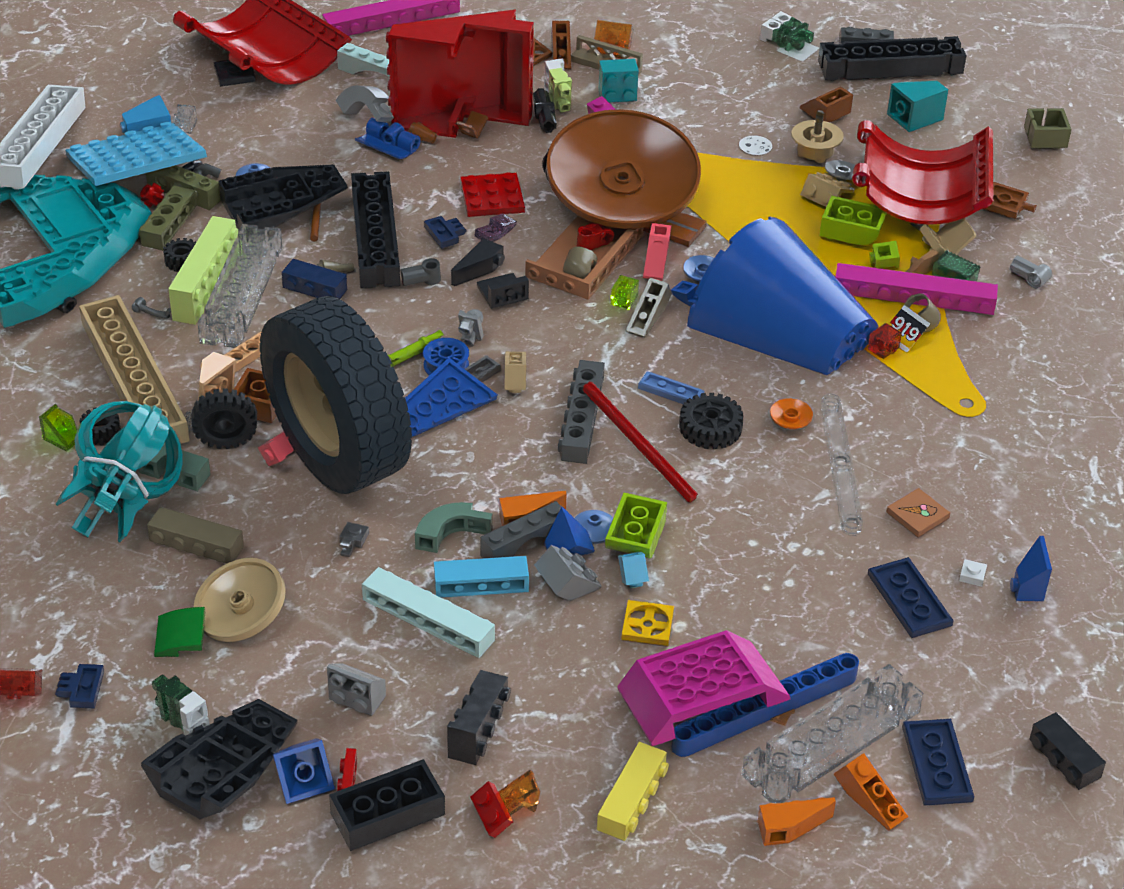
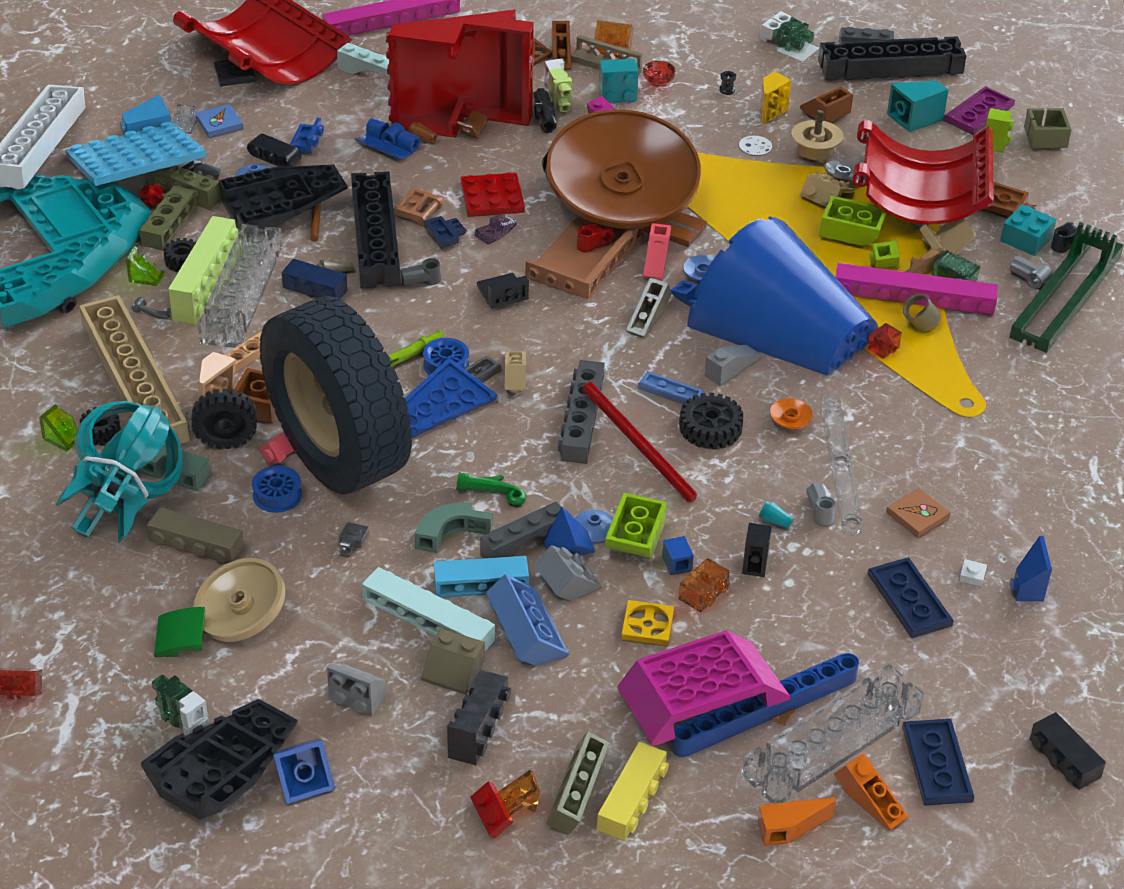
(81, 686): dark blue hinge -> none
(141, 271): none -> clear neon green slope
(219, 120): none -> medium blue tile
(273, 151): none -> black beam
(276, 489): none -> blue wheel
(308, 136): none -> blue bracket
(348, 768): red plate -> none
(356, 96): light grey arch -> none
(387, 804): black brick -> none
(414, 202): none -> nougat plate
(453, 661): none -> dark tan slope
(470, 326): light grey hips -> none
(478, 262): black slope -> none
(491, 484): none -> green plant
(518, 506): orange slope -> none
(526, 621): none -> medium blue slope
(578, 783): none -> olive brick
(579, 262): dark tan helmet -> none
(624, 292): clear neon green brick -> none
(633, 569): medium azure brick -> none
(659, 73): none -> clear red piece
(677, 555): none -> blue brick
(704, 585): none -> clear orange brick
(727, 82): none -> black bush
(728, 362): none -> light grey slope
(756, 549): none -> black brick
(774, 96): none -> yellow slope
(775, 515): none -> teal cone
(822, 504): none -> light grey piece
(910, 325): sticker -> none
(973, 112): none -> magenta tile
(1000, 123): none -> lime brick
(1028, 230): none -> teal brick
(1063, 237): none -> black piece
(1081, 244): none -> dark green piece

